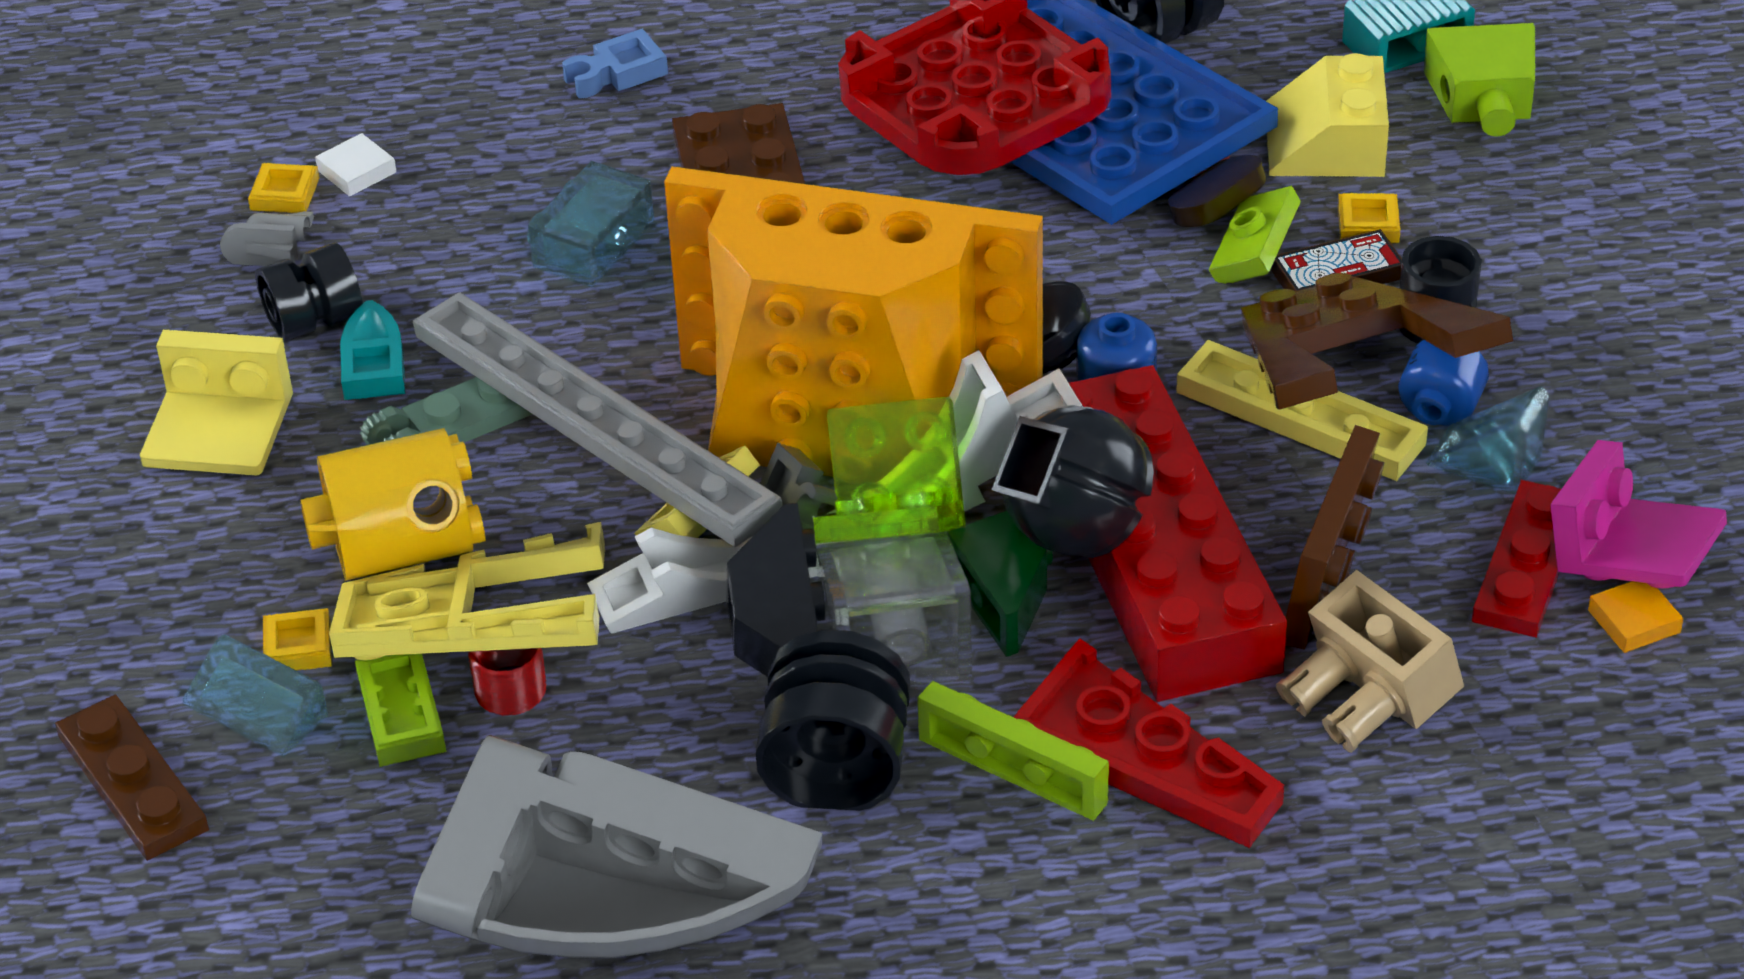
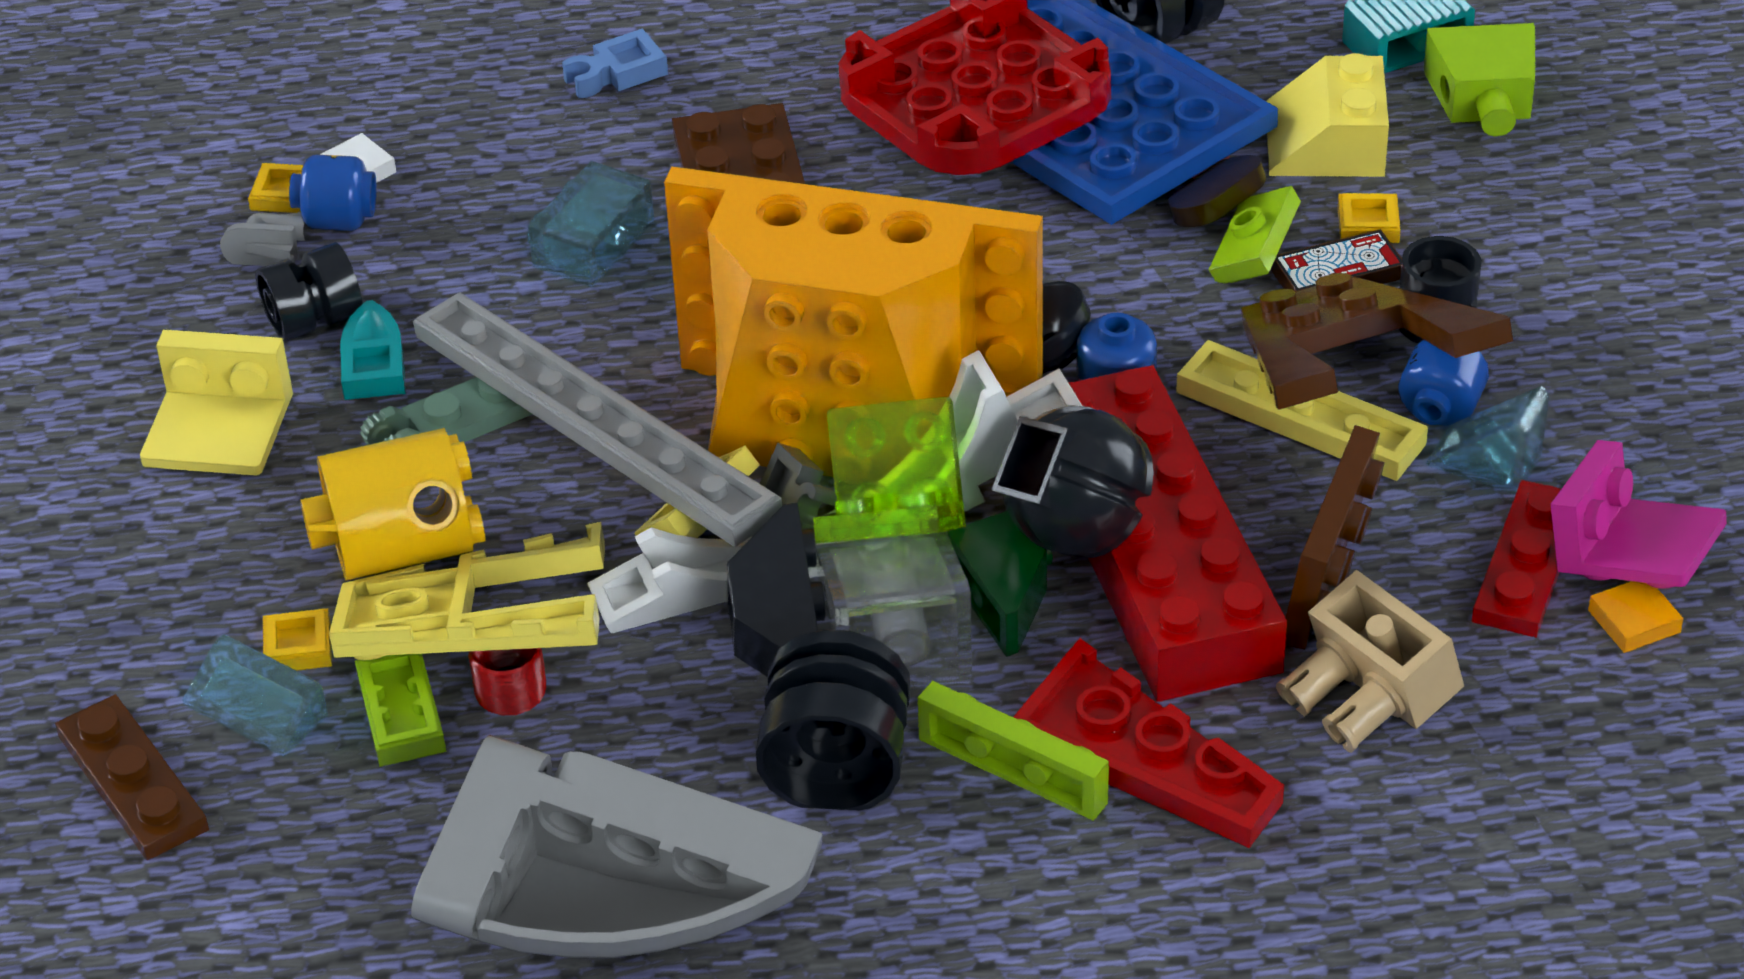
(334, 192): none -> blue head

